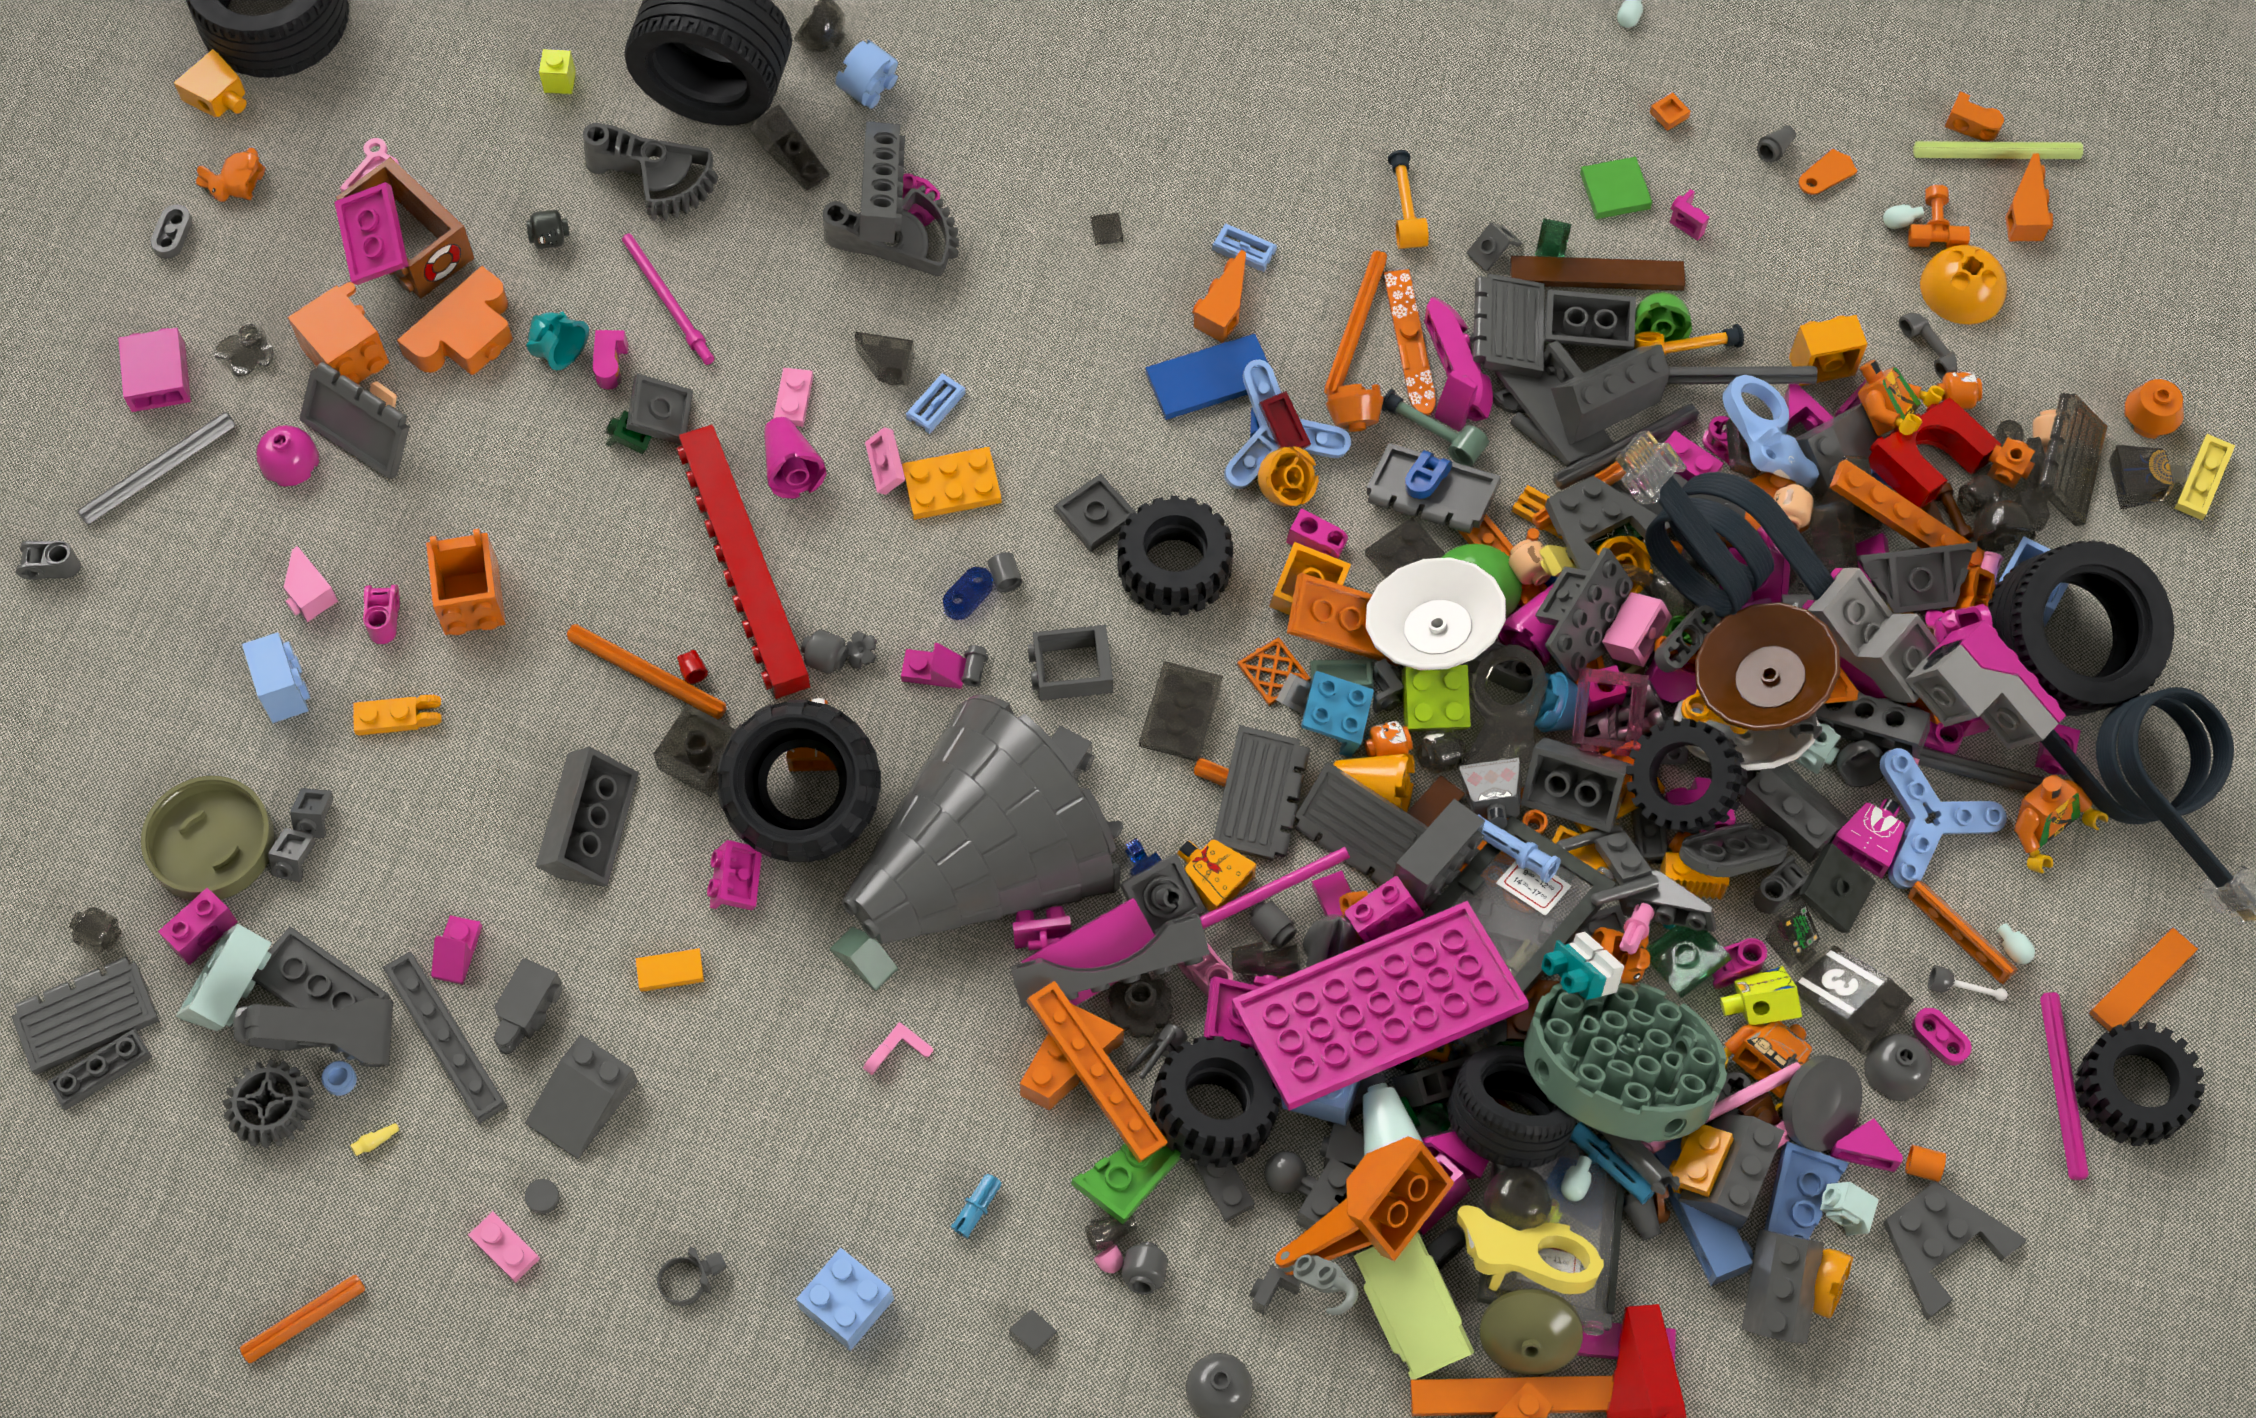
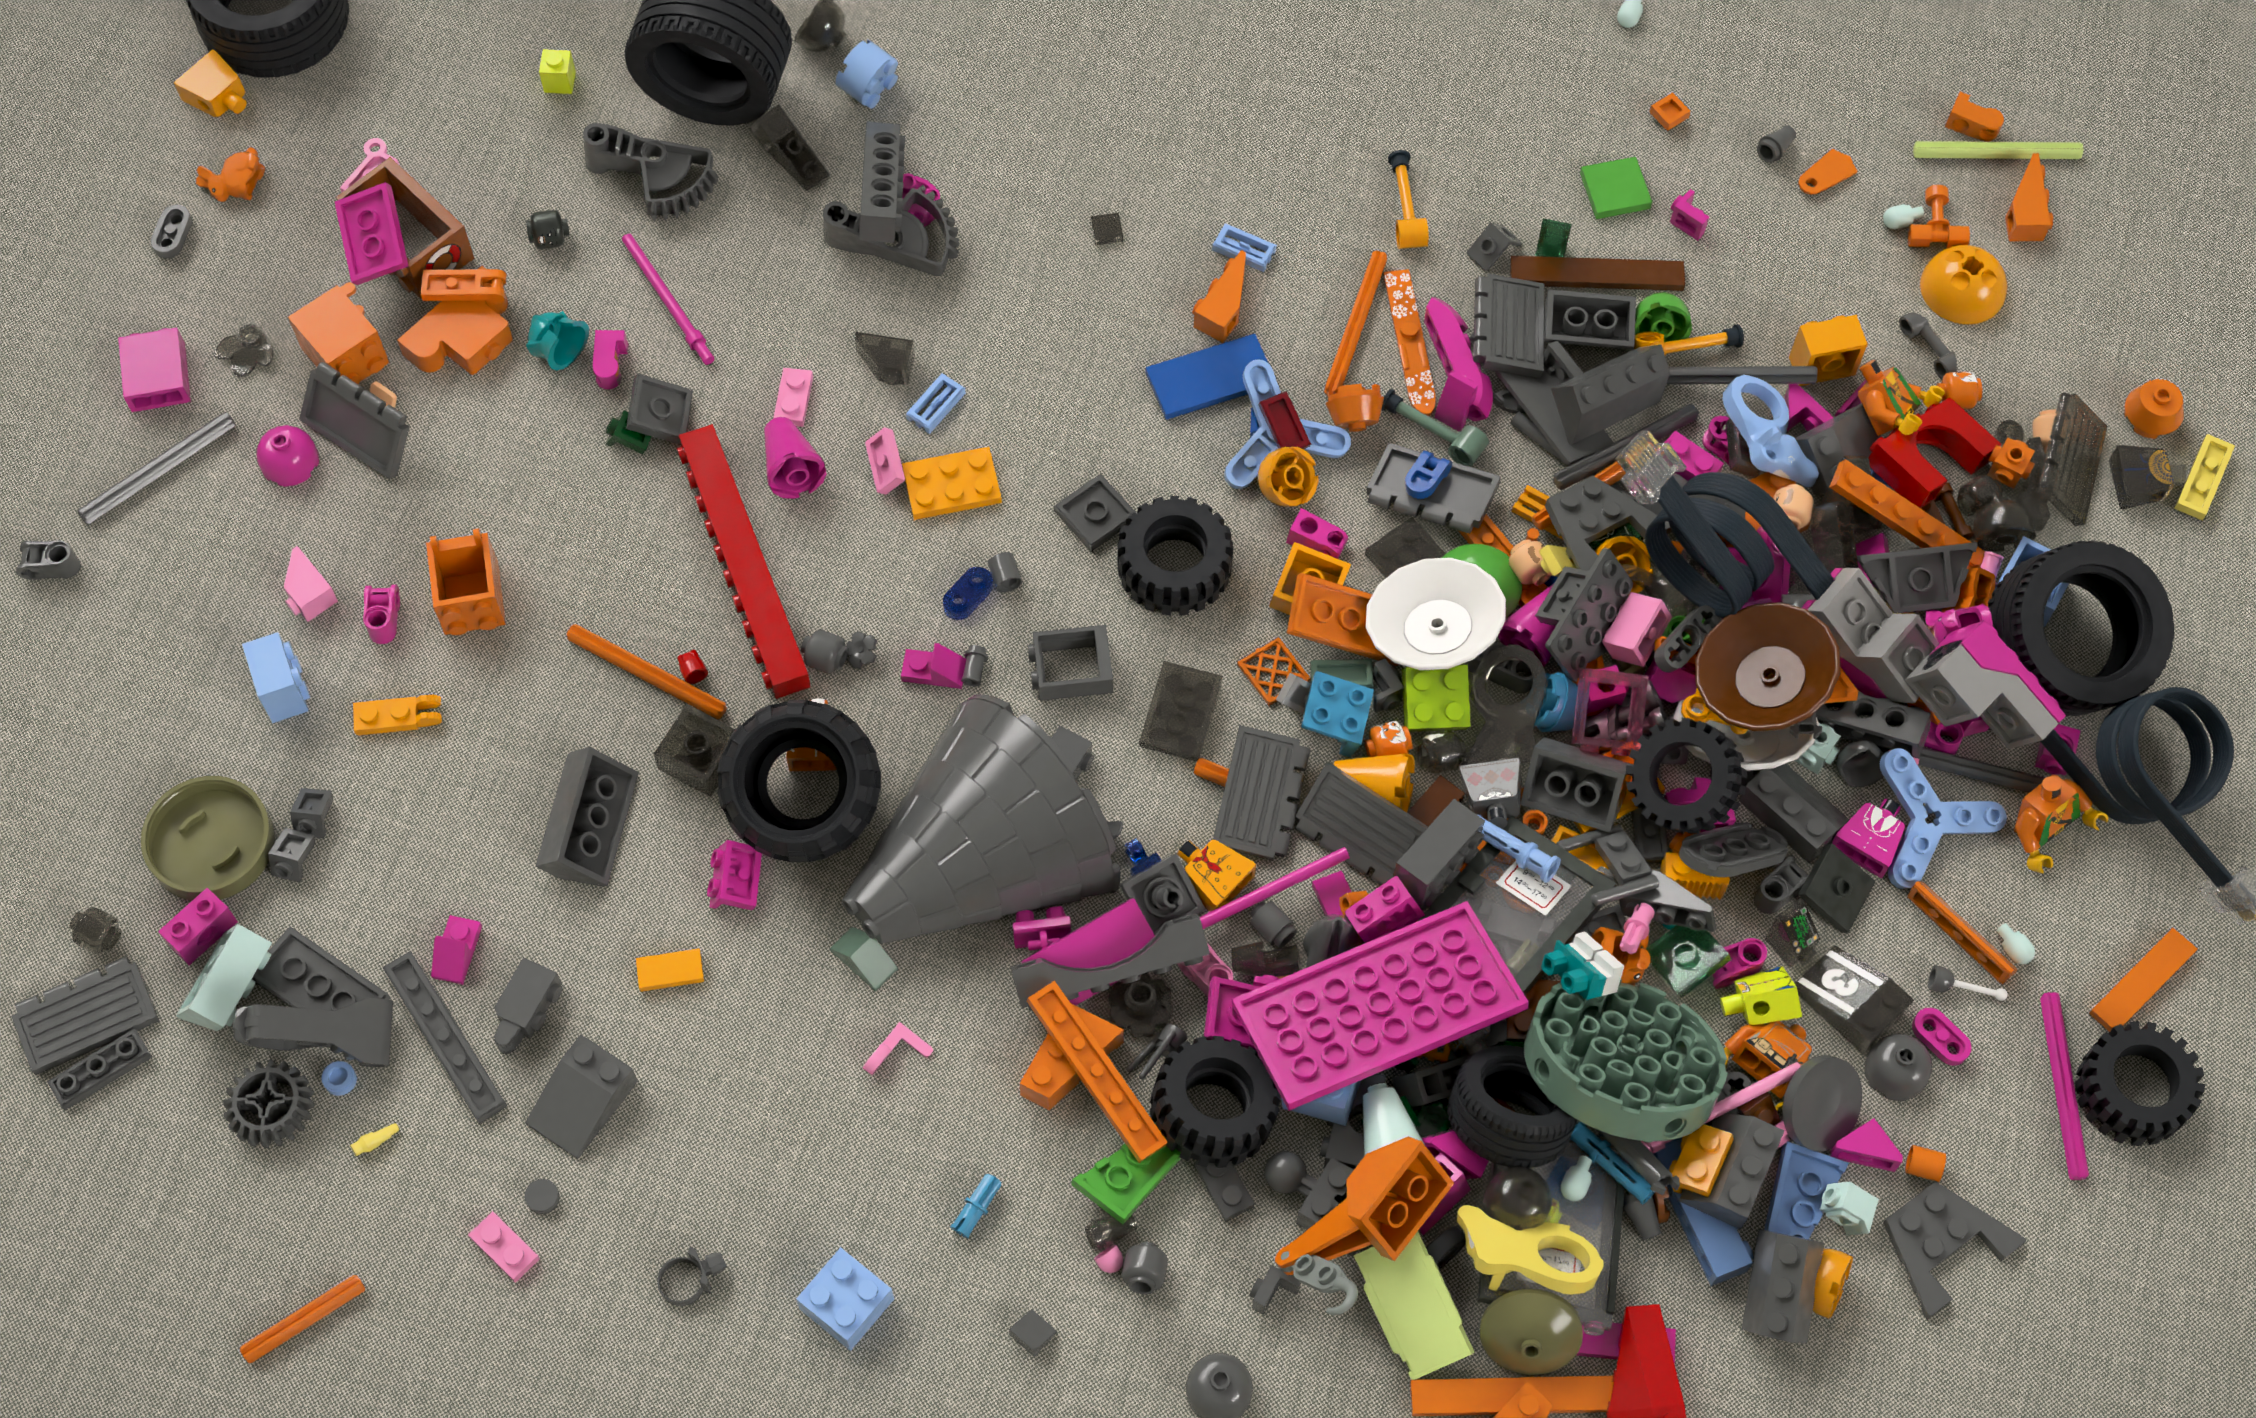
(463, 285): none -> orange plate

